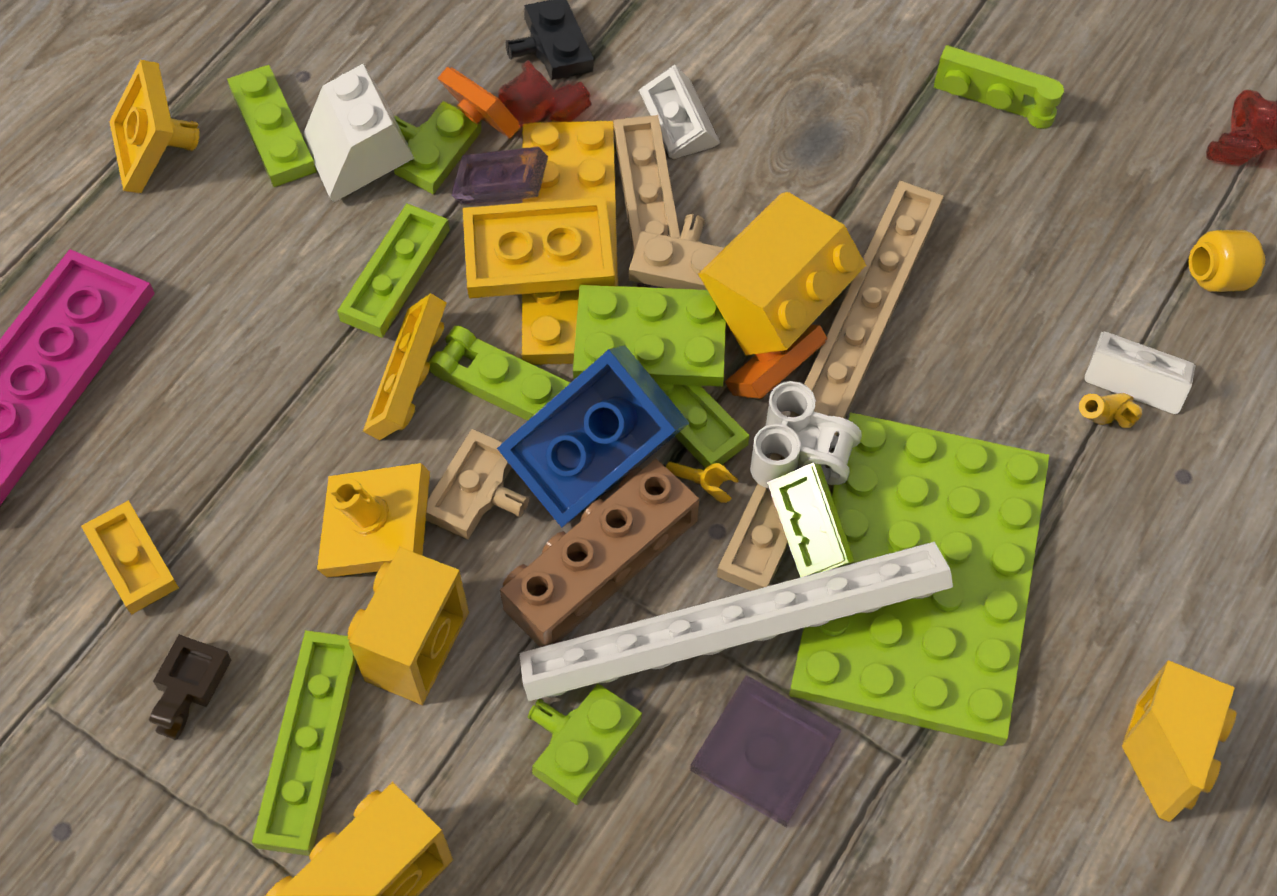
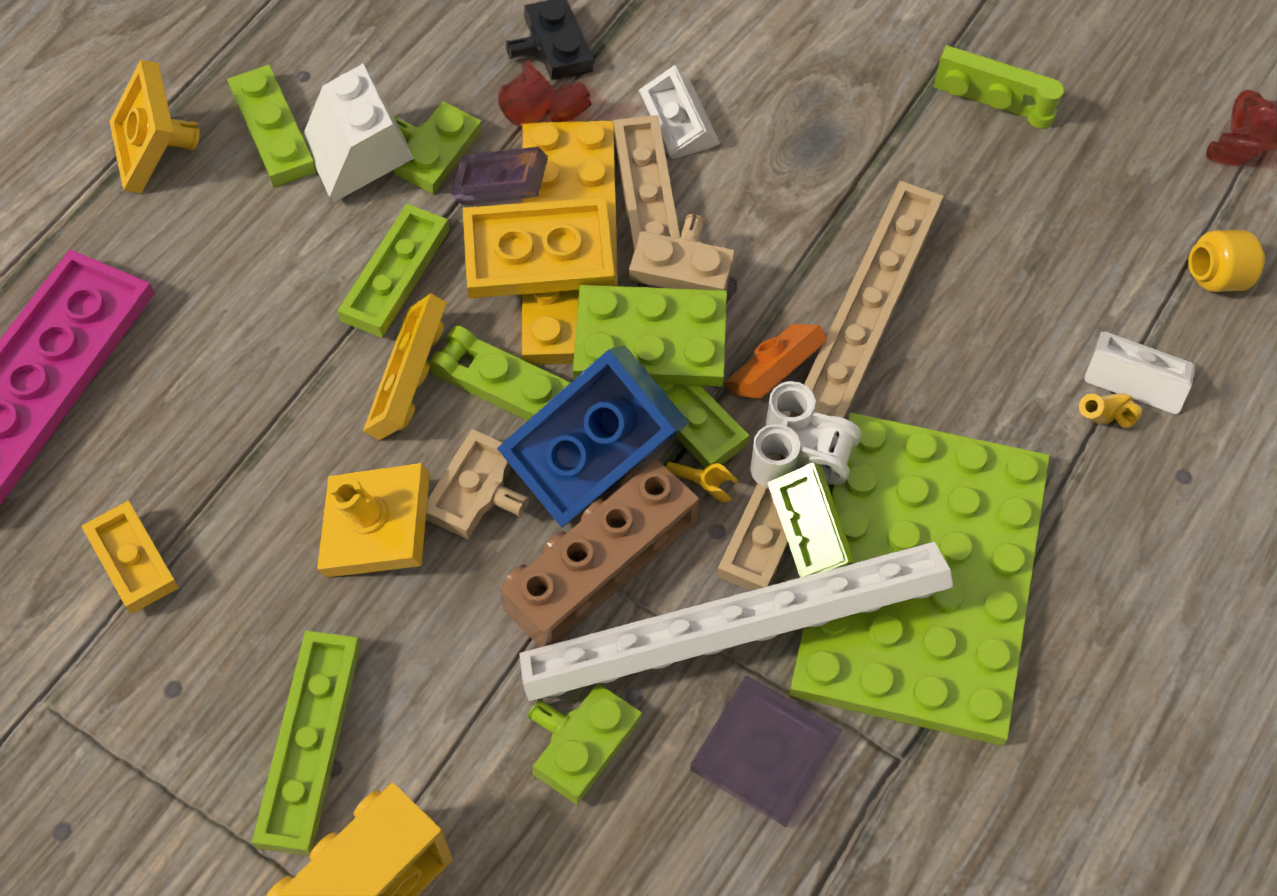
(186, 676): dark brown plate -> none
(408, 624): yellow brick -> none
(478, 103): orange plate -> none
(781, 274): yellow slope -> none
(1177, 735): yellow slope -> none

